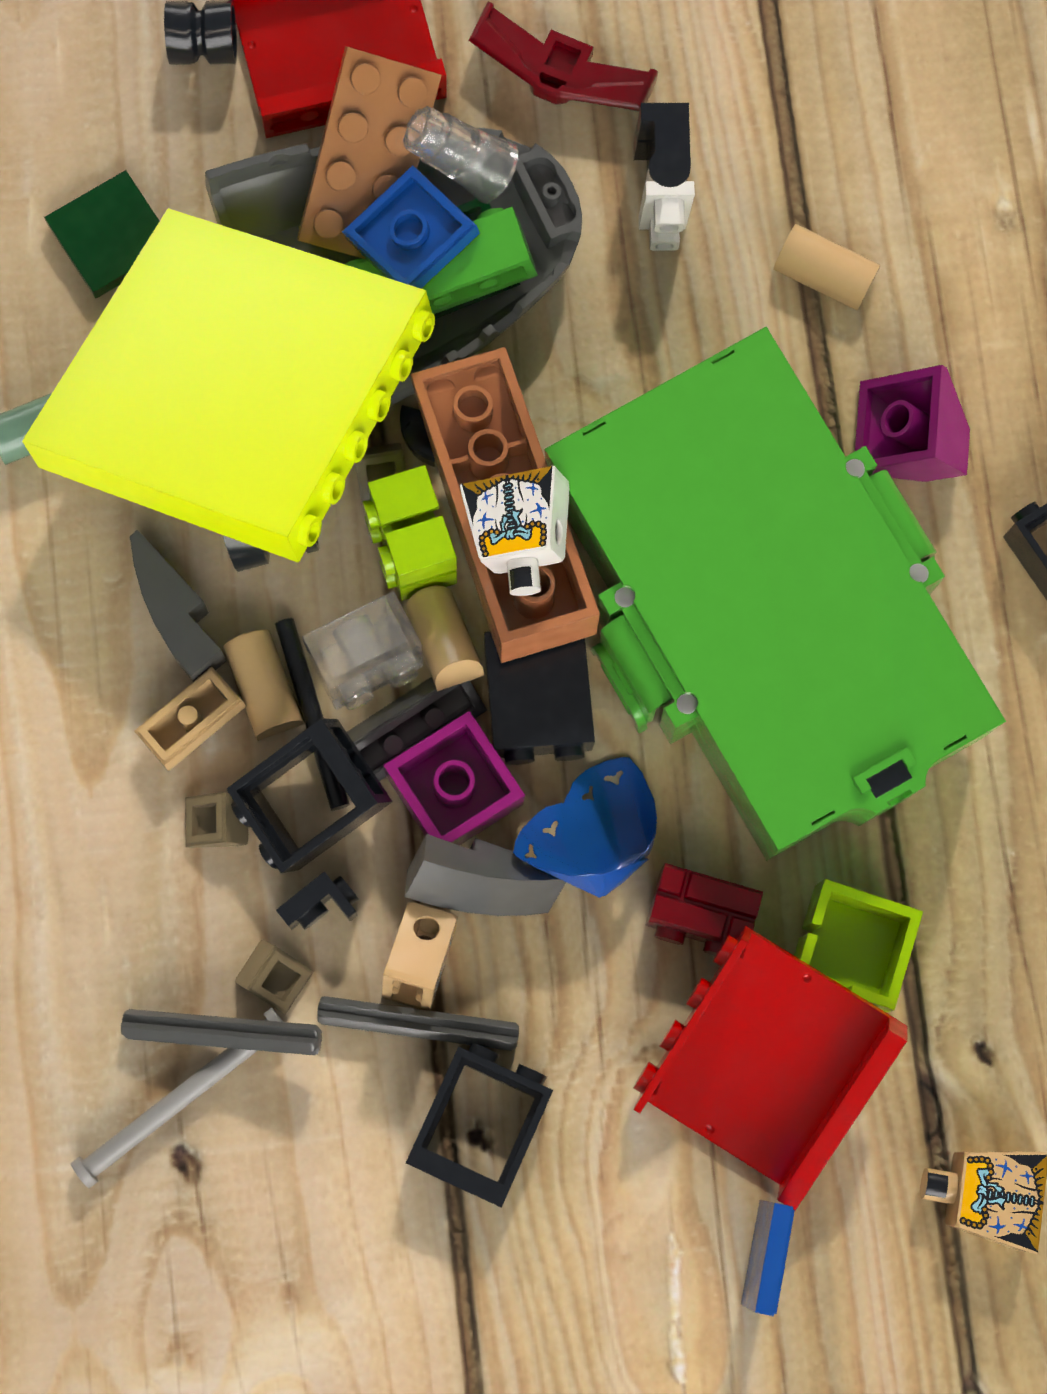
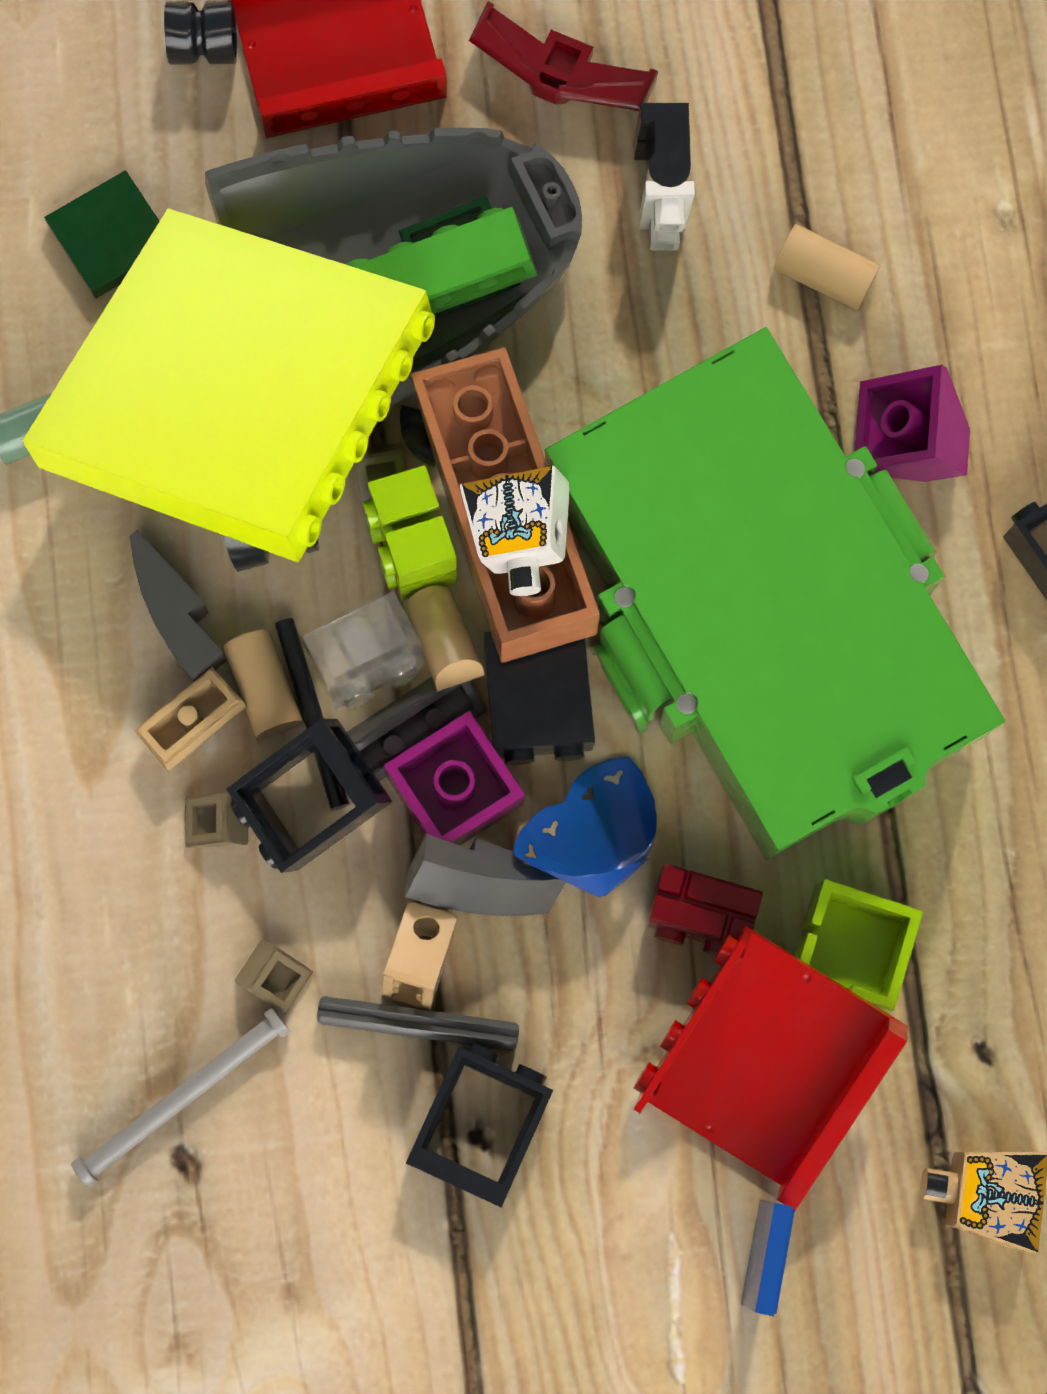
(221, 1032): dark grey axle -> none
(308, 904): black bracket -> none
(362, 143): medium nougat plate -> none
(411, 230): blue tile -> none
(462, 152): clear plant -> none

